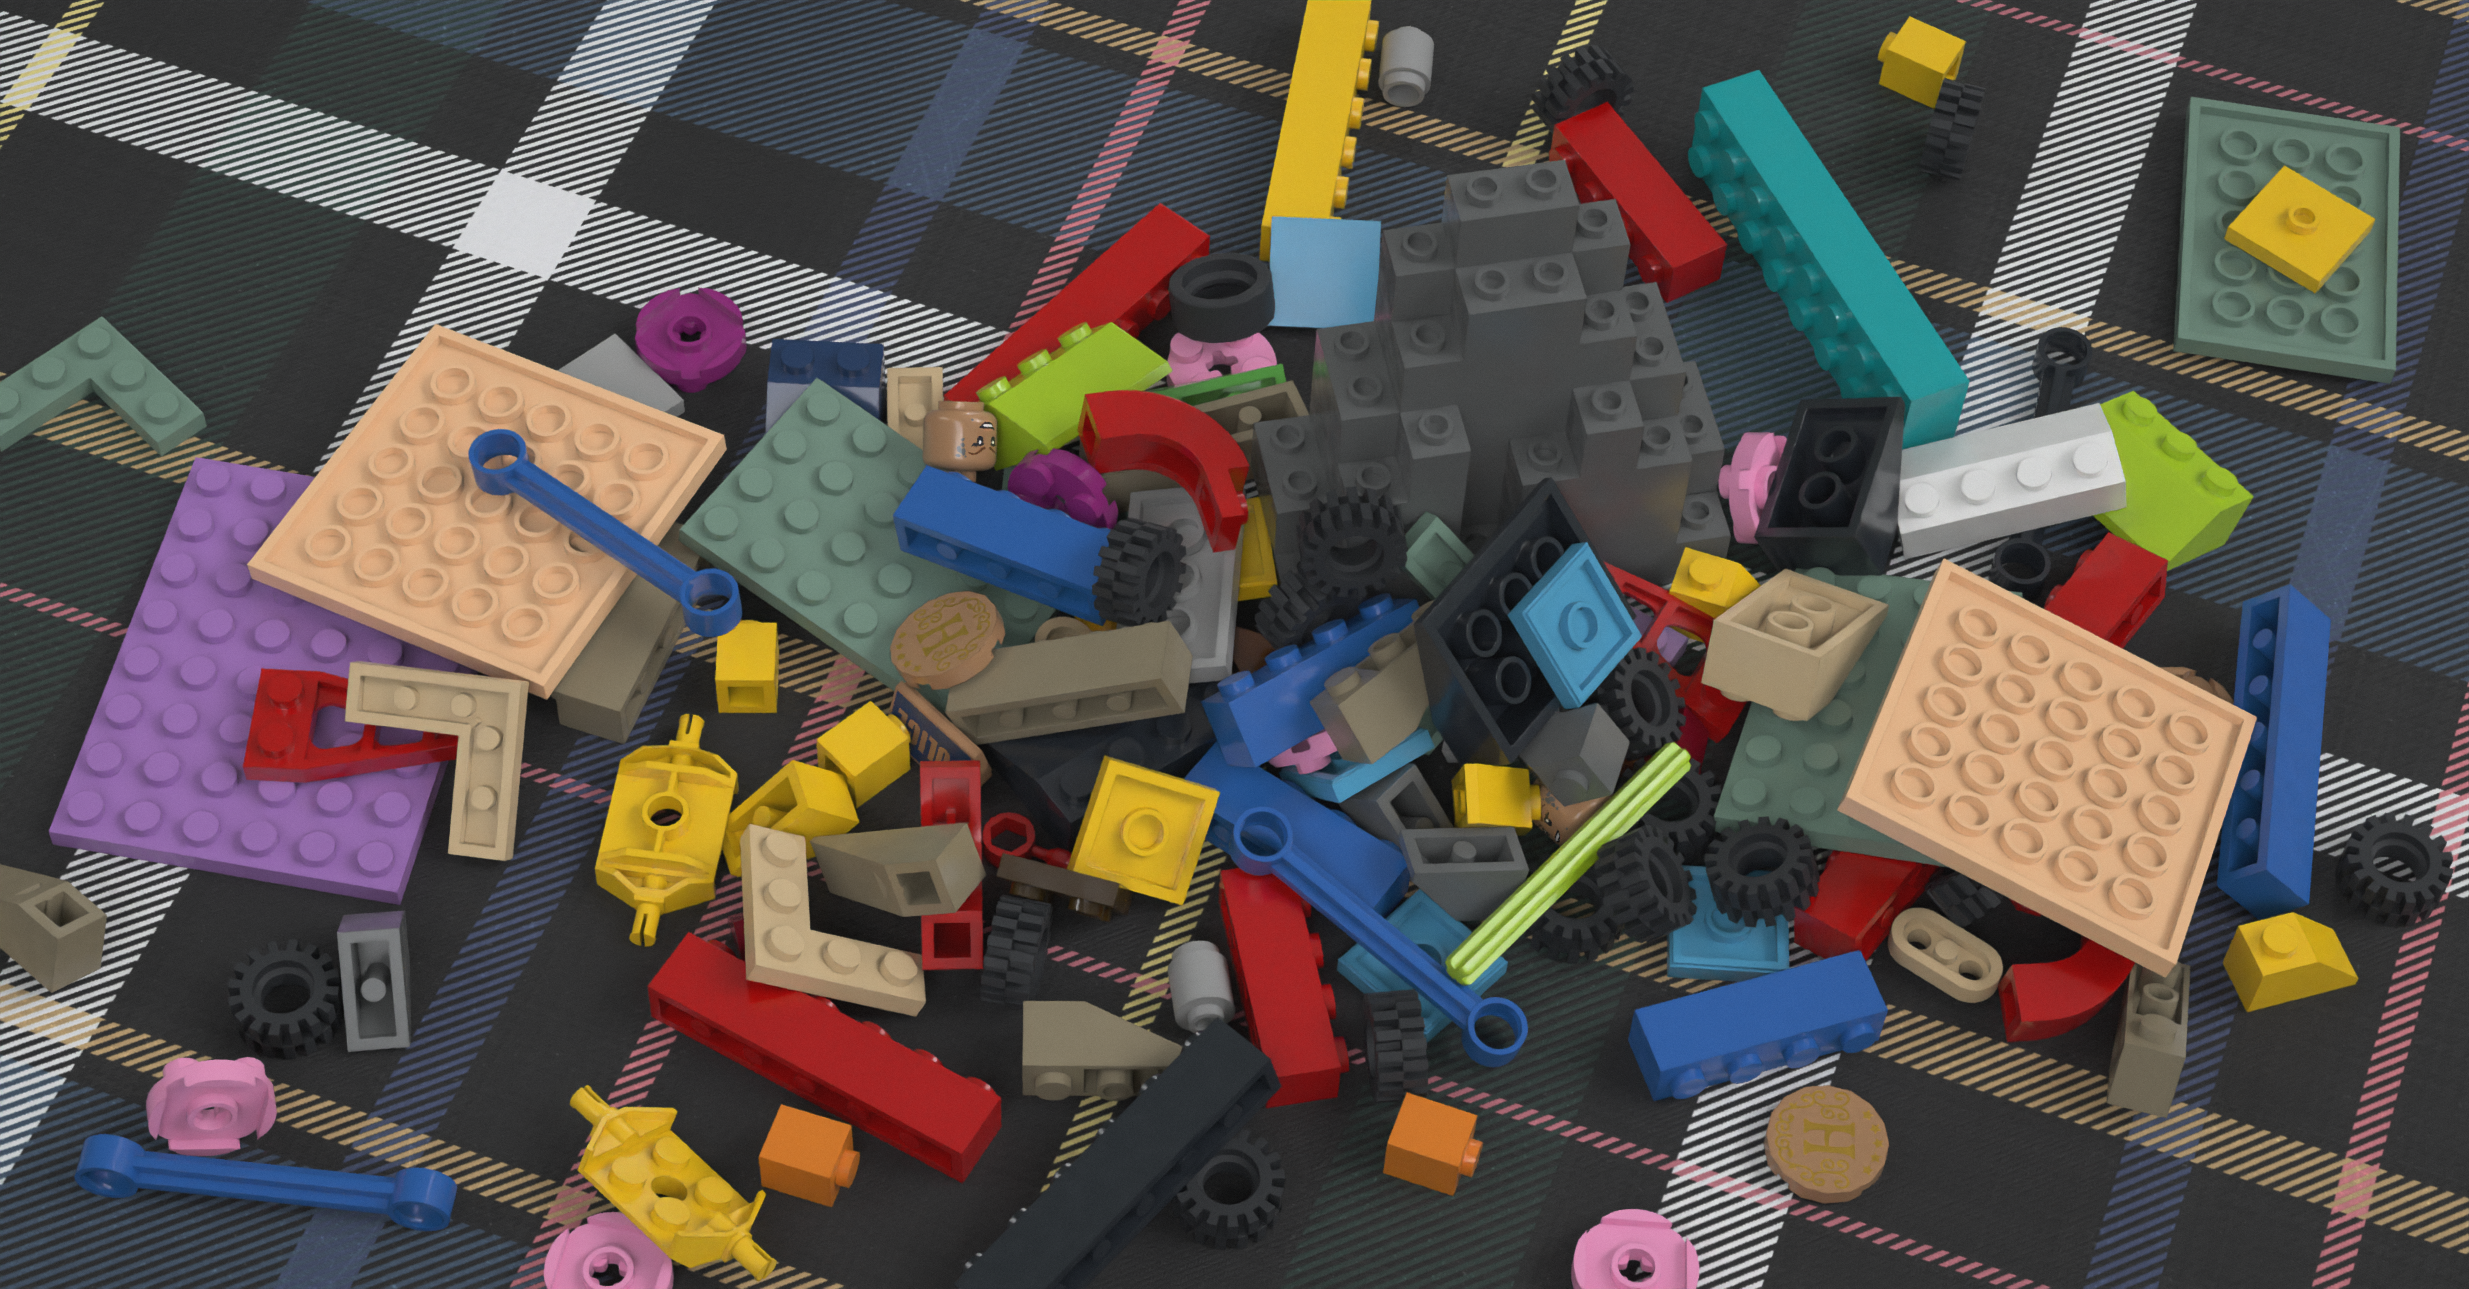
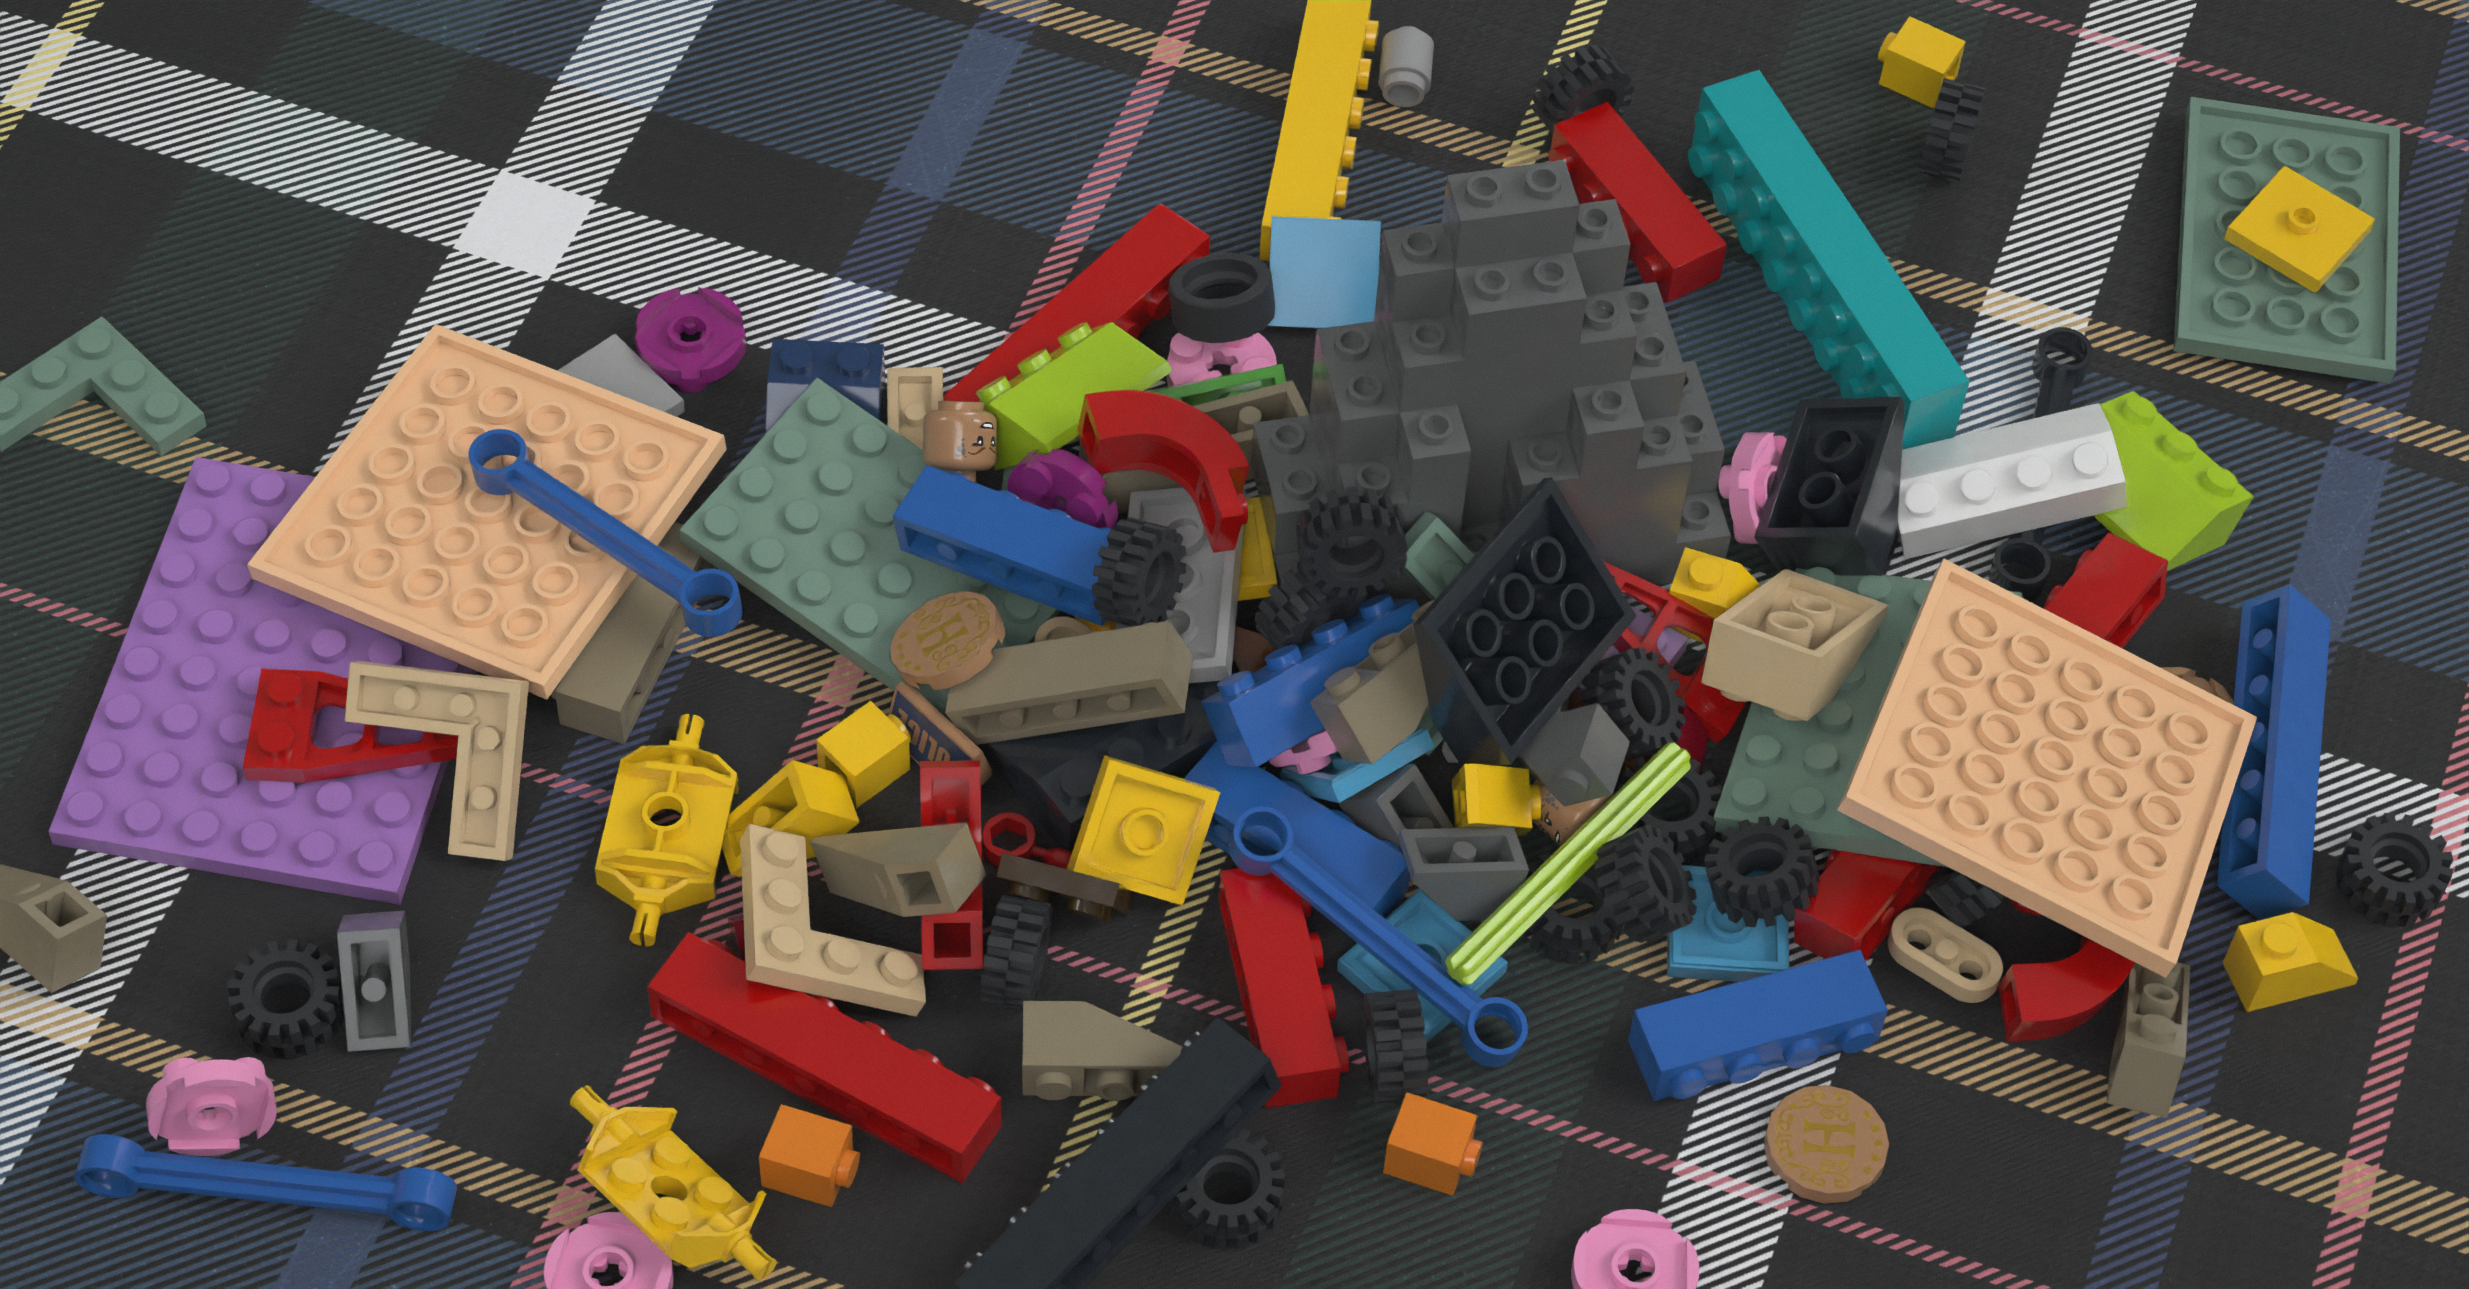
(748, 668): yellow brick -> none
(1200, 986): light grey brick -> none
(1575, 625): dark azure tile -> none

